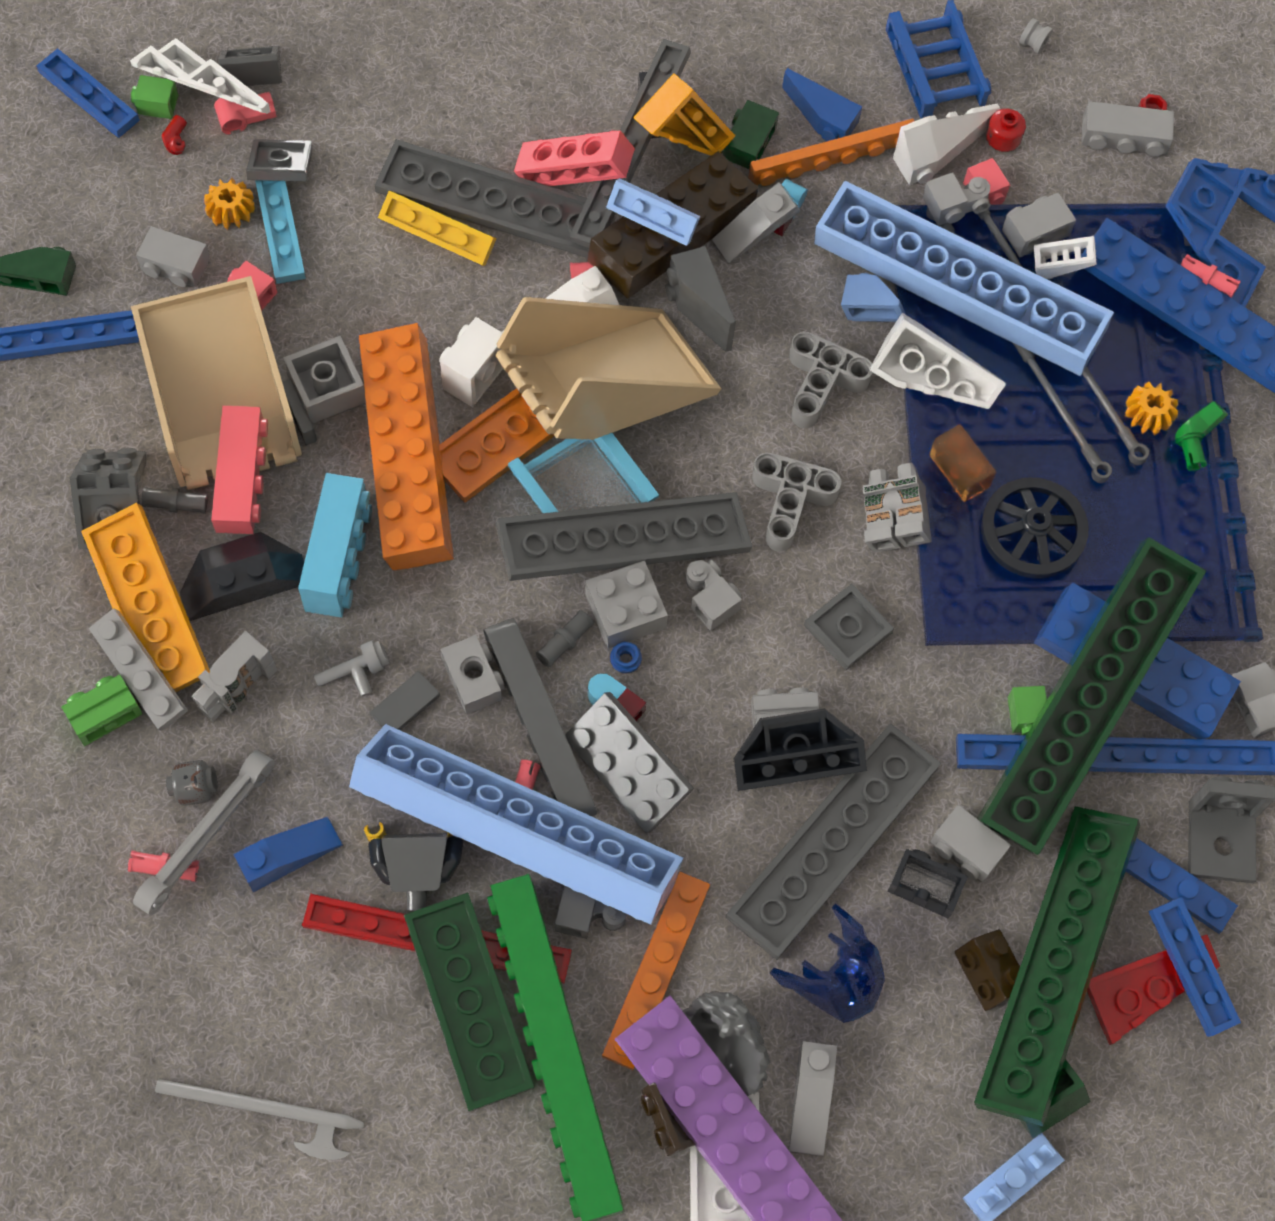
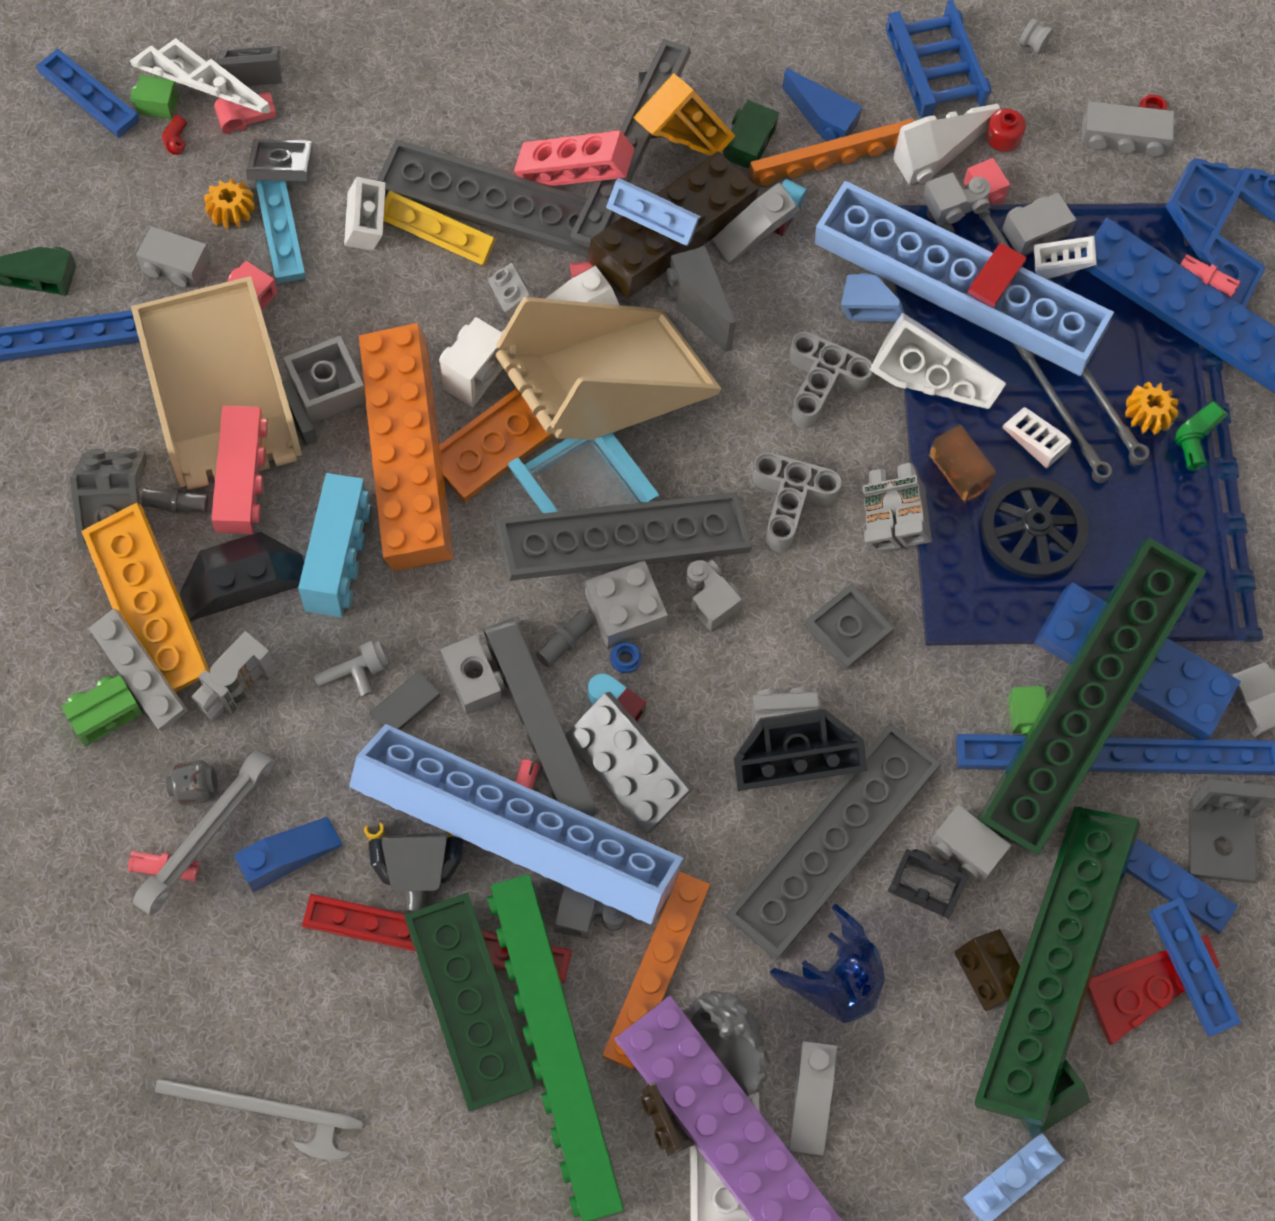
(364, 213): none -> white brick
(510, 288): none -> light grey brick
(996, 275): none -> red tile
(1038, 450): none -> white slope

